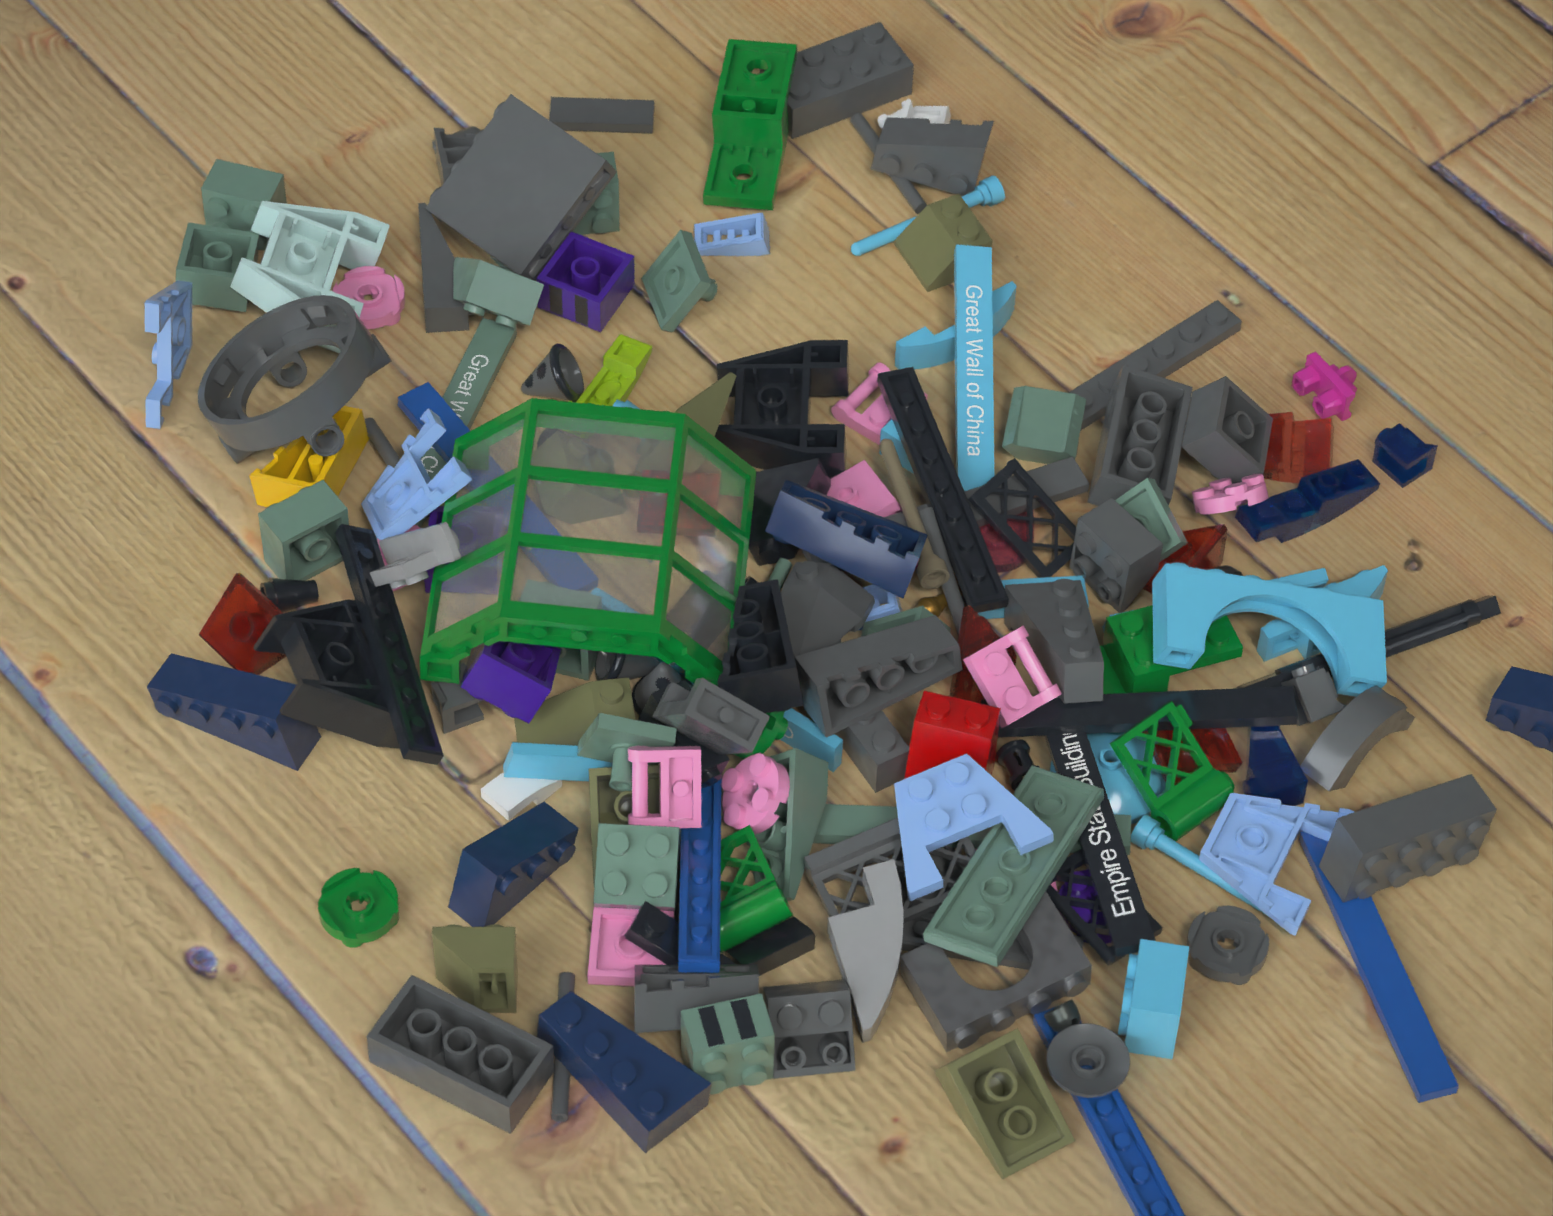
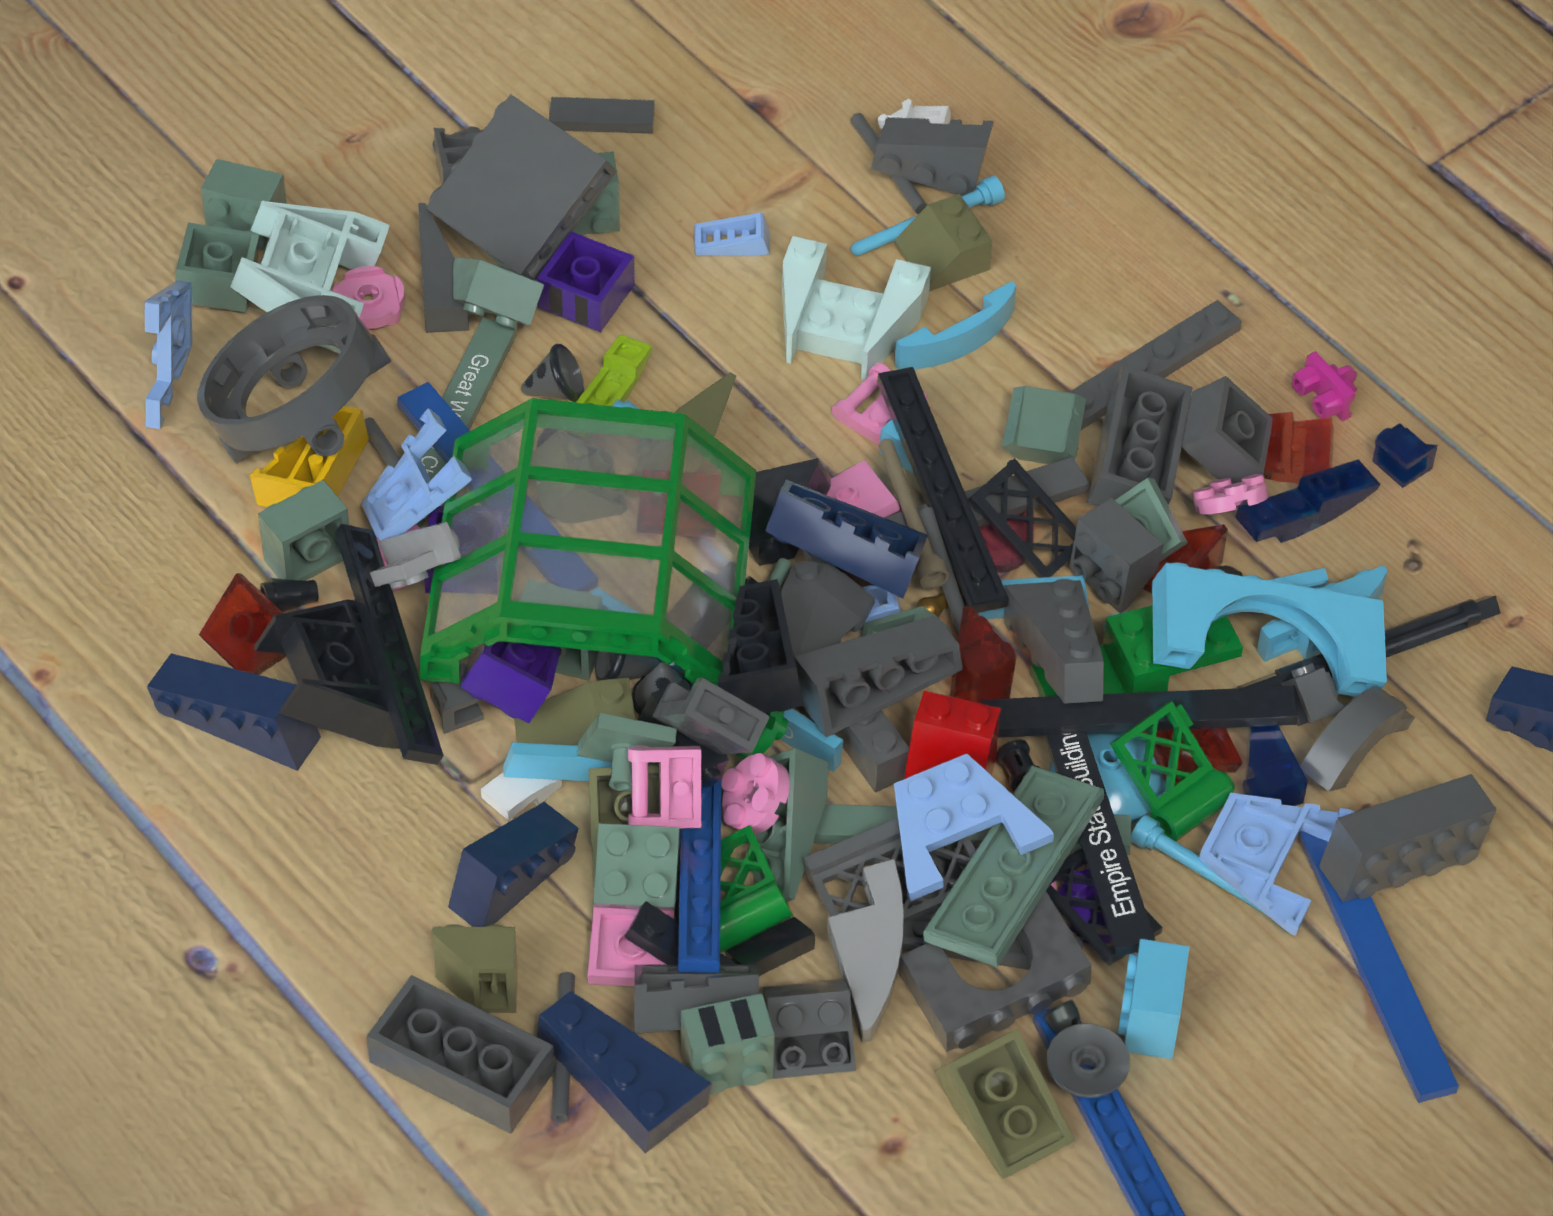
(358, 926): green plate -> none
(678, 281): sand green tile -> none
(750, 124): green bracket -> none
(775, 405): black wedge -> none
(846, 78): dark grey brick -> none
(846, 319): none -> light aqua wedge
(973, 365): medium azure tile -> none
(1001, 681): bright pink plate -> none
(1224, 964): dark grey plate -> none

